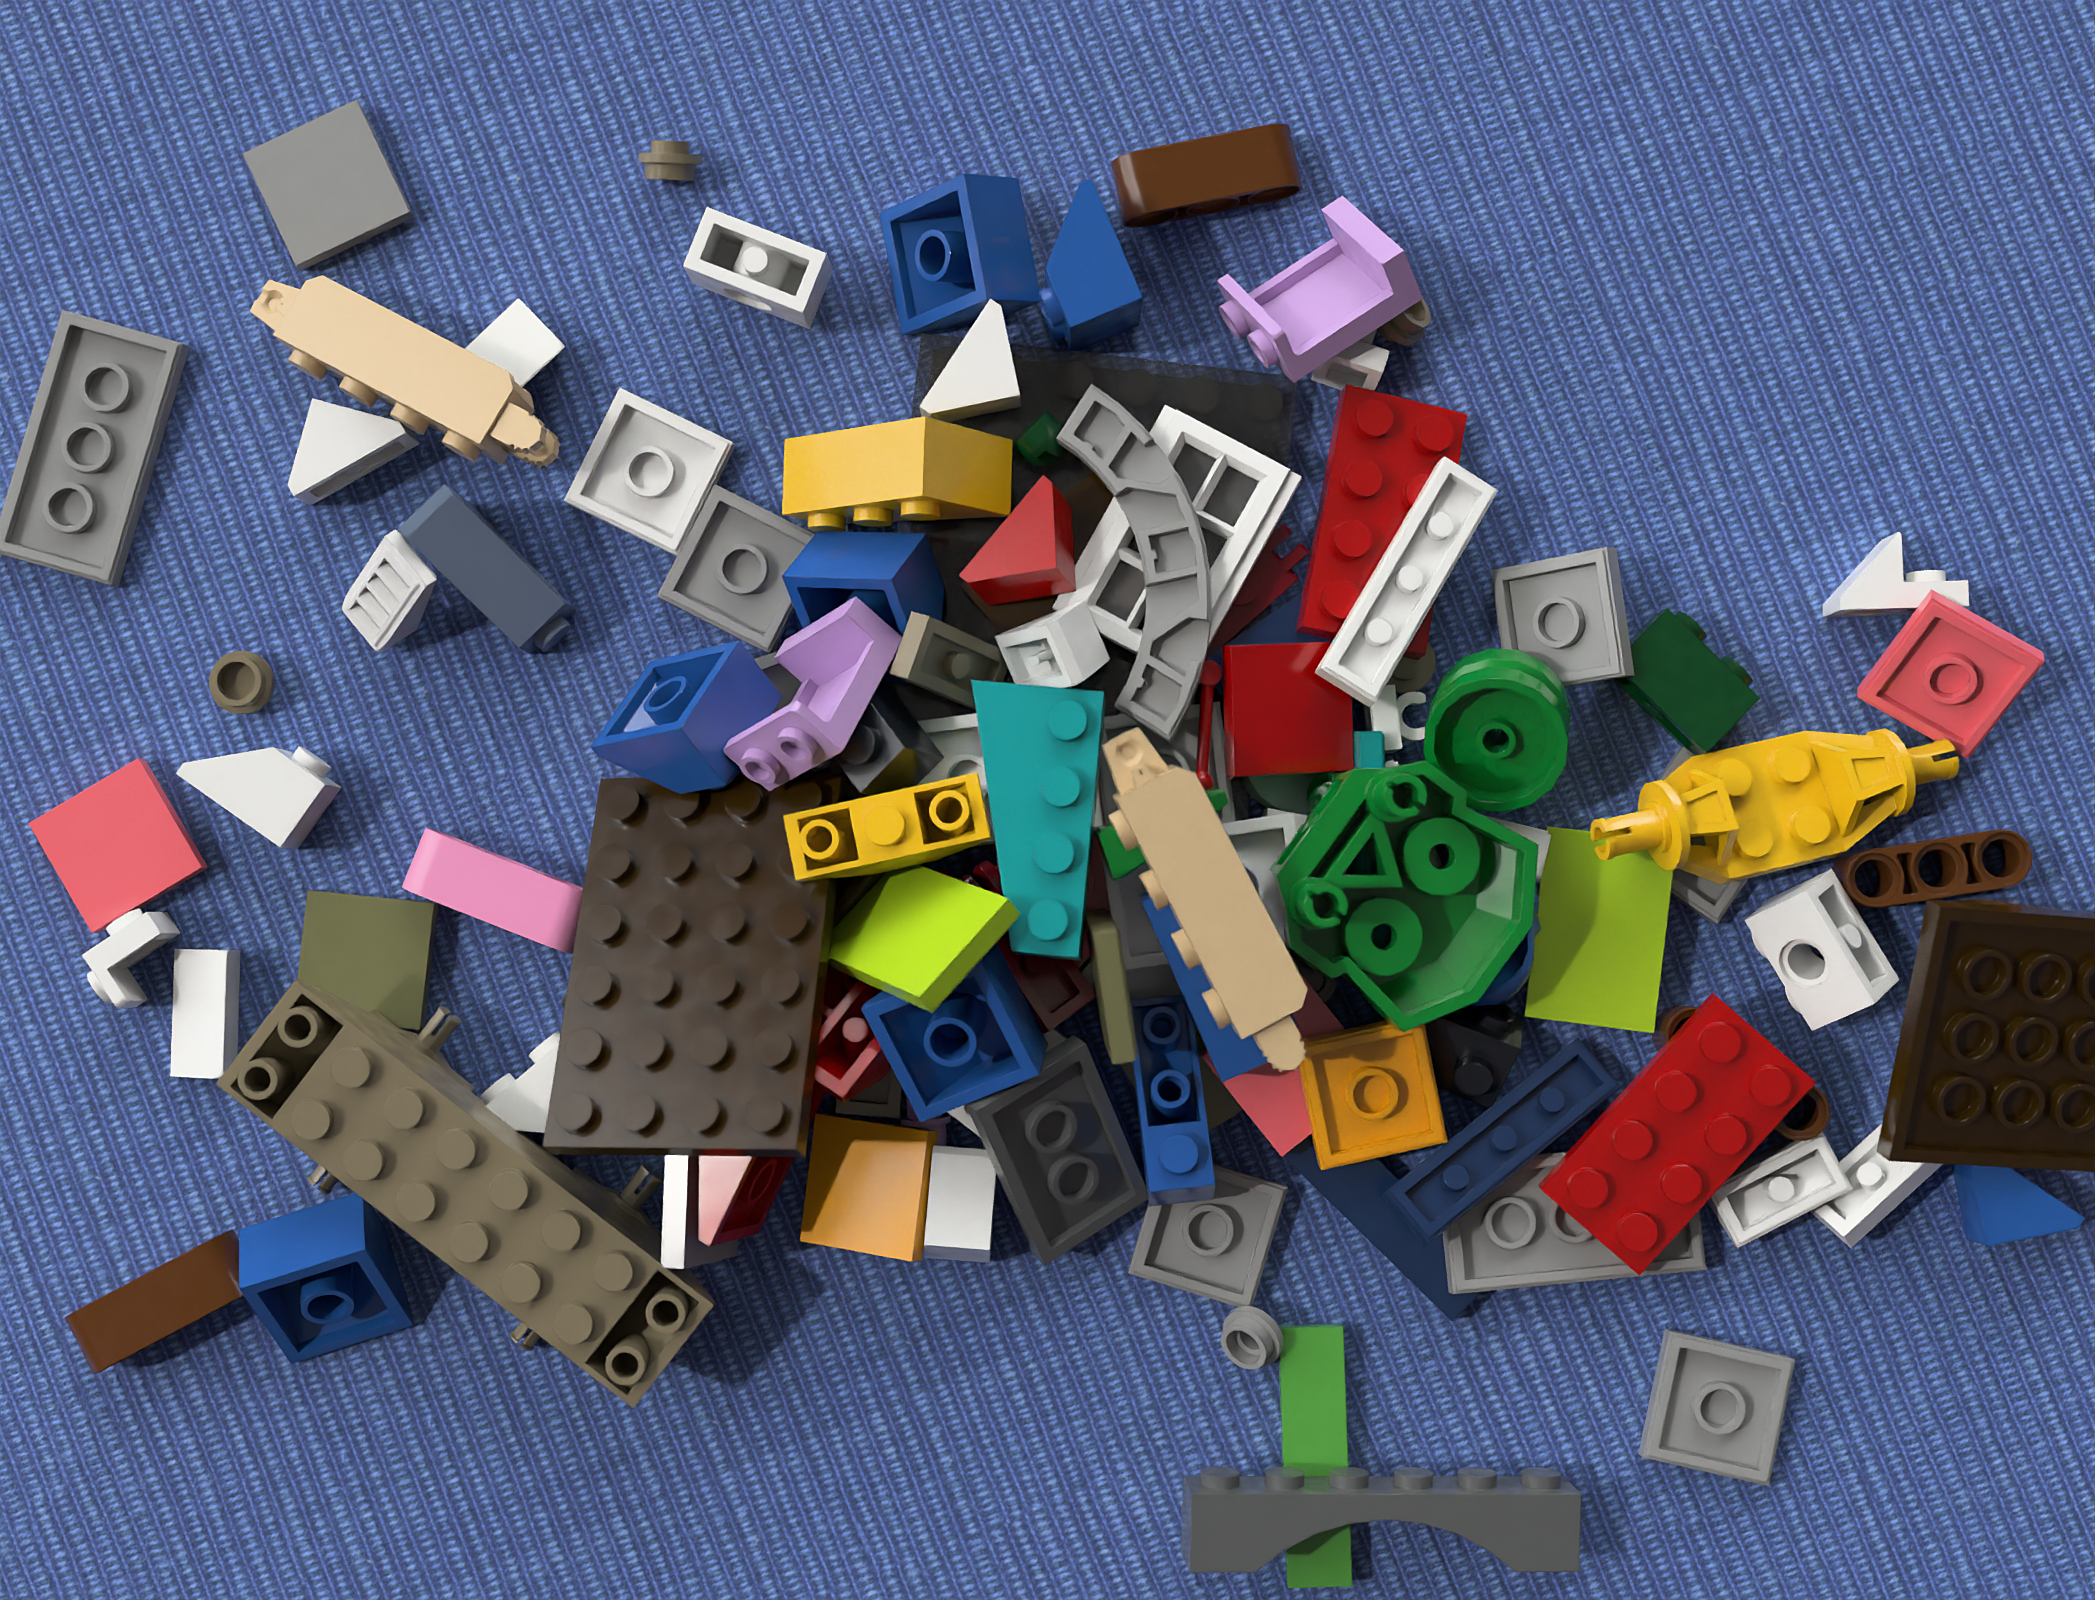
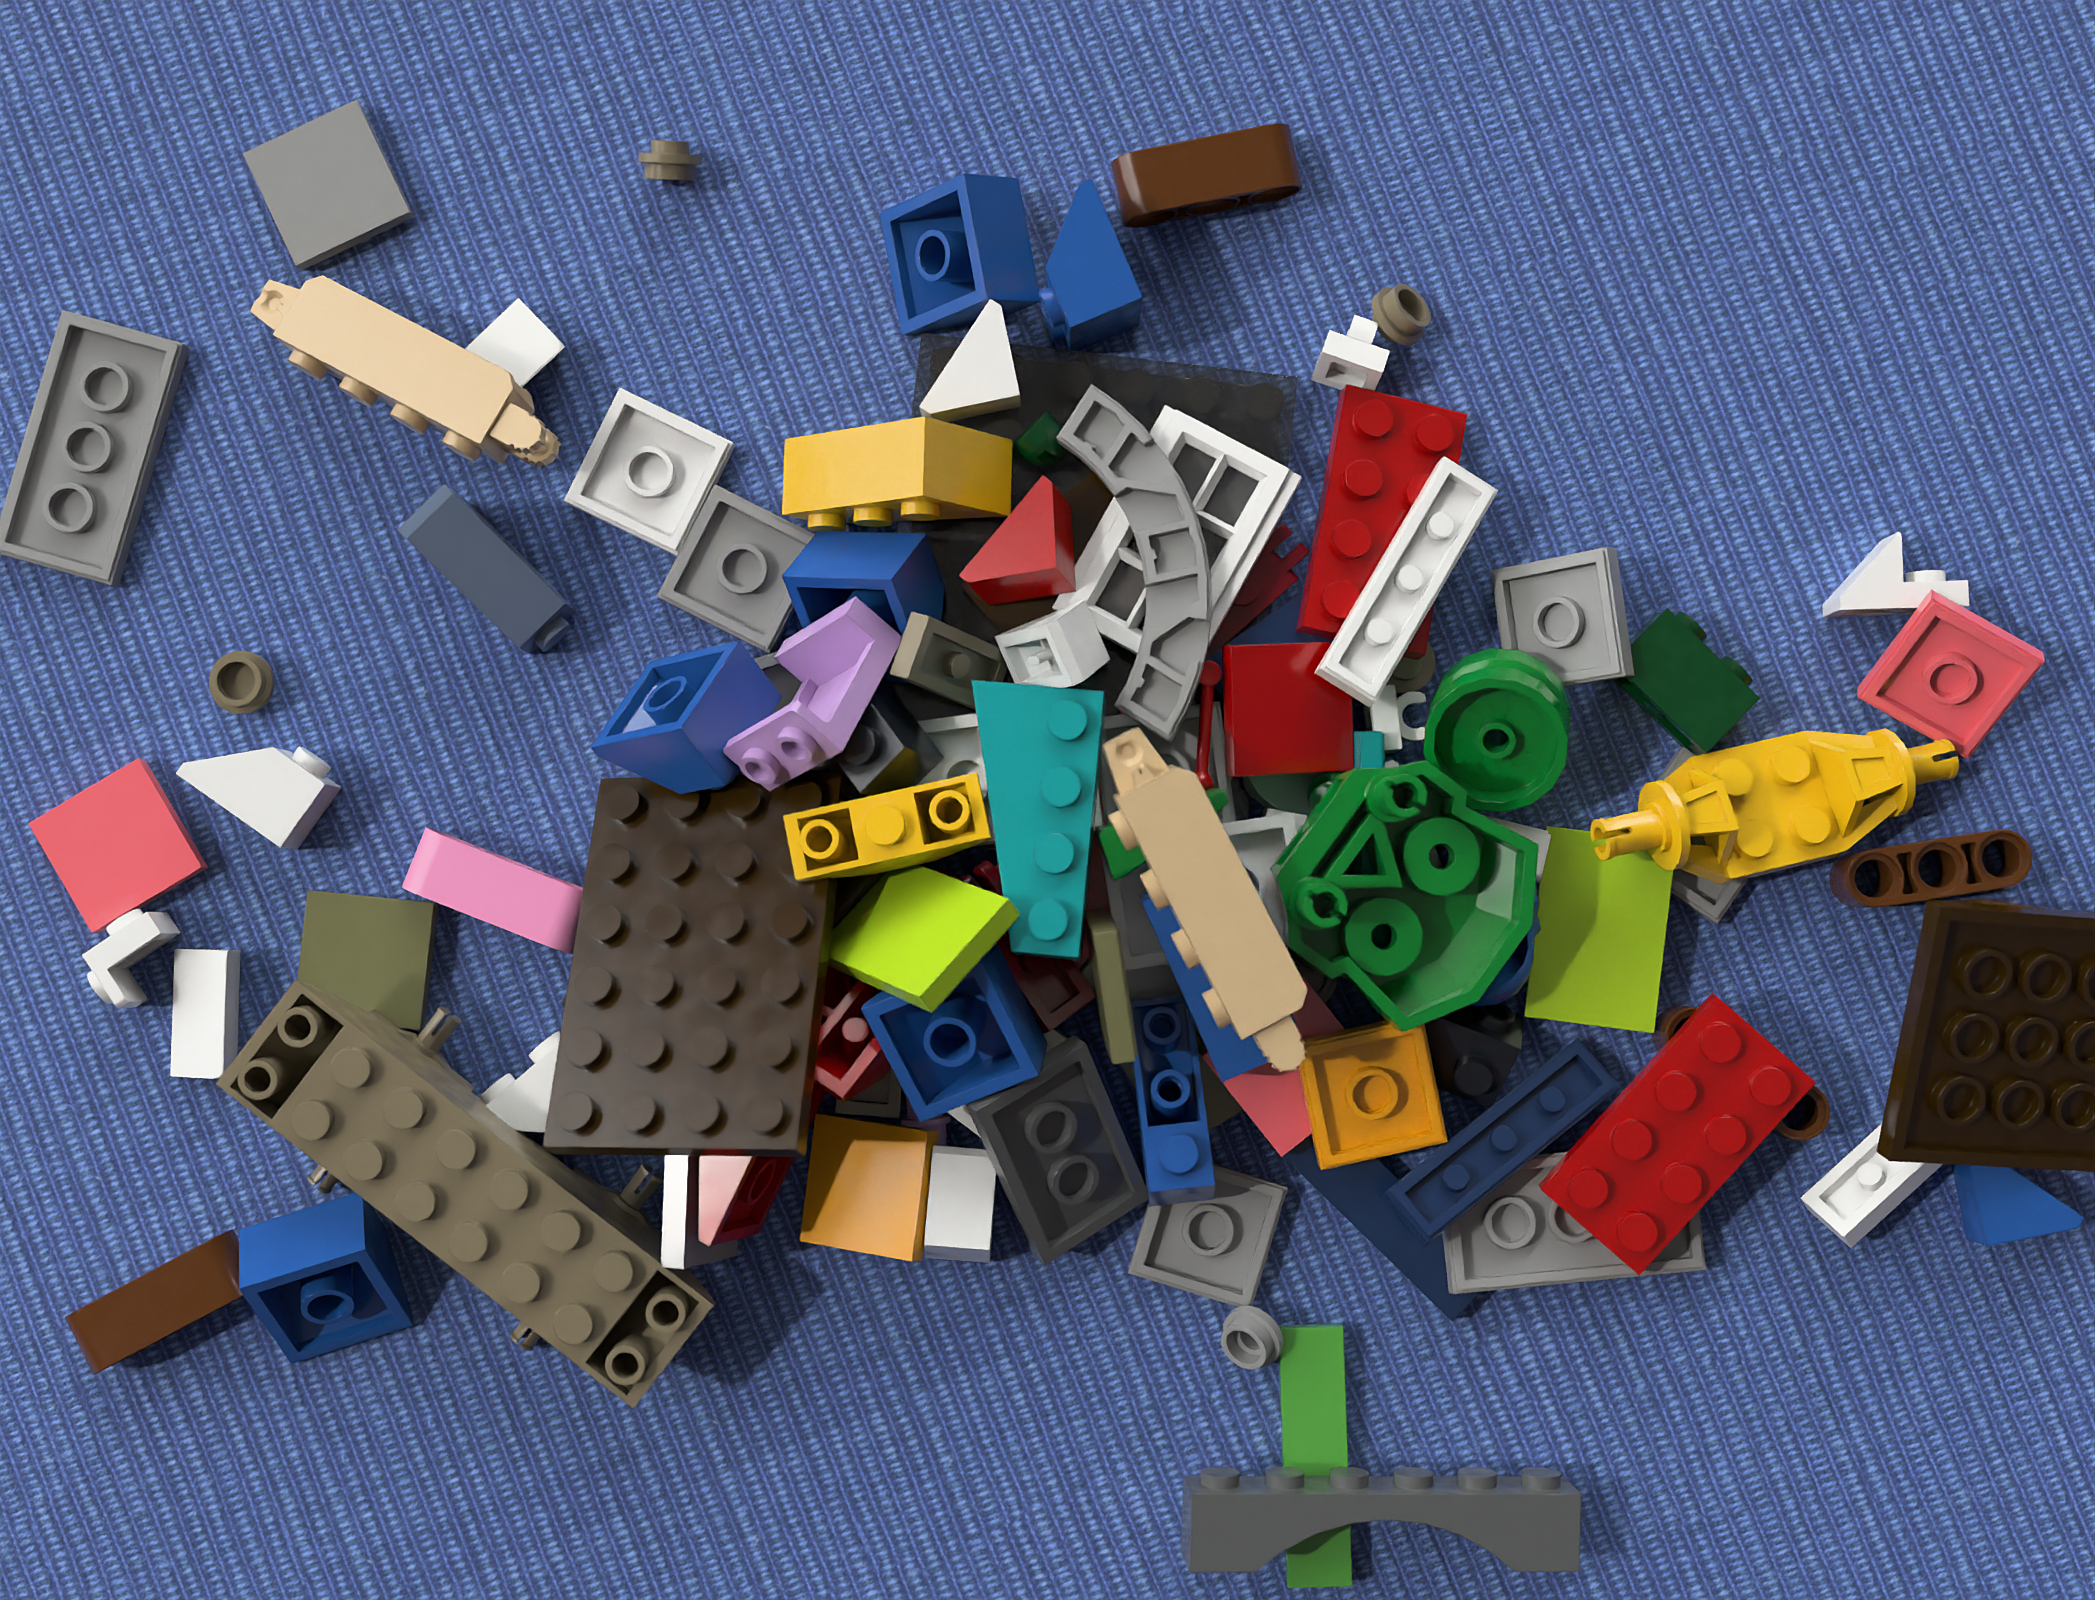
(342, 447): white slope -> none
(390, 593): white slope -> none
(758, 268): white brick -> none
(1324, 297): lavender panel -> none
(1716, 1407): light grey tile -> none
(1778, 1188): white slope -> none
(1853, 964): white brick -> none

